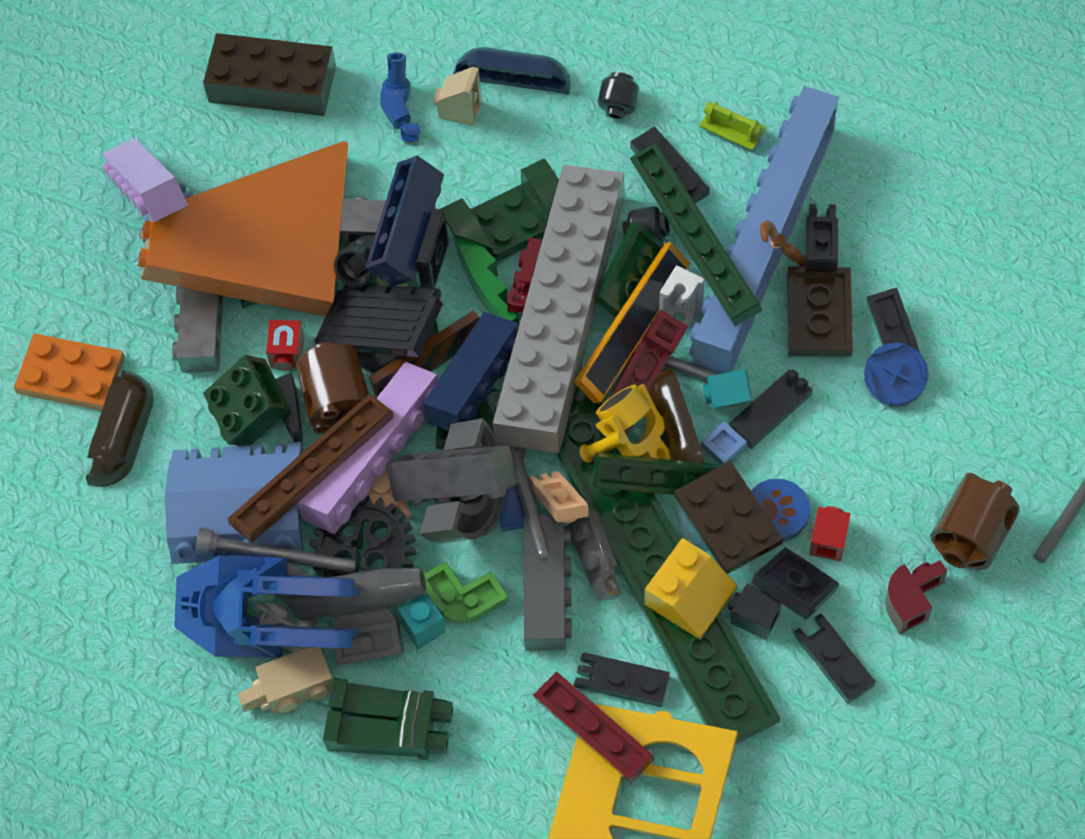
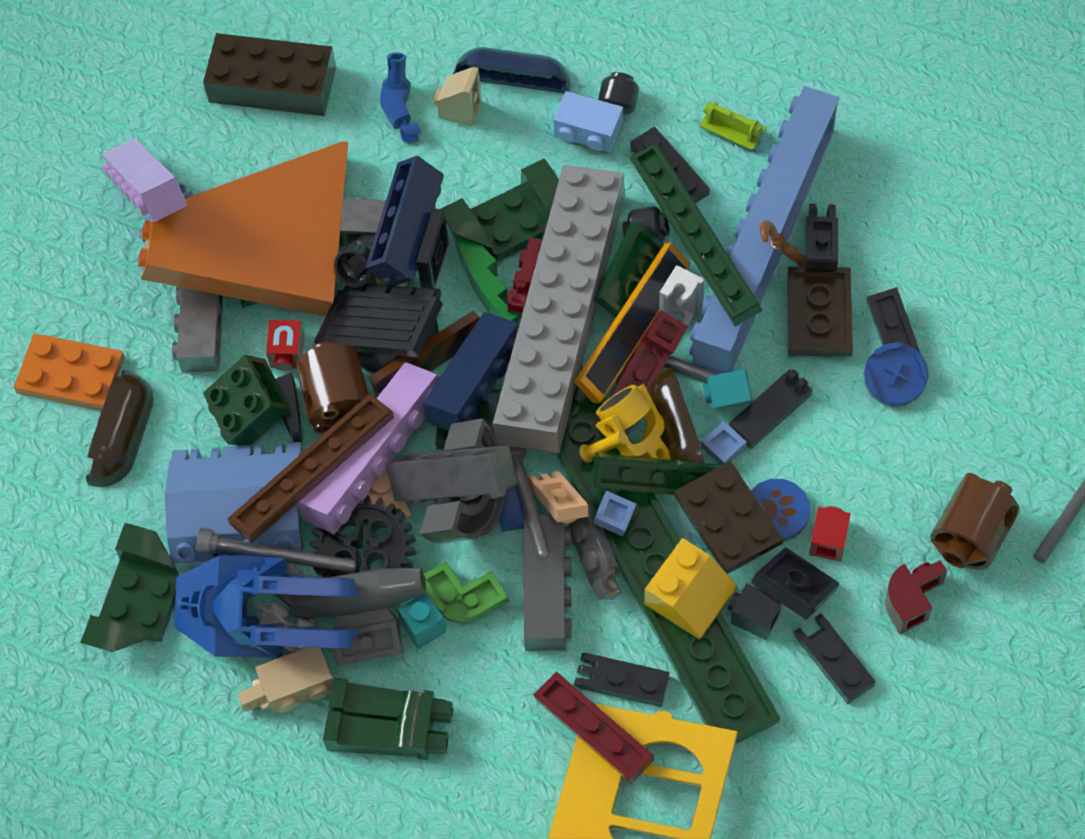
(138, 596): none -> dark green piece
(588, 122): none -> light blue brick
(614, 513): none -> medium blue plate

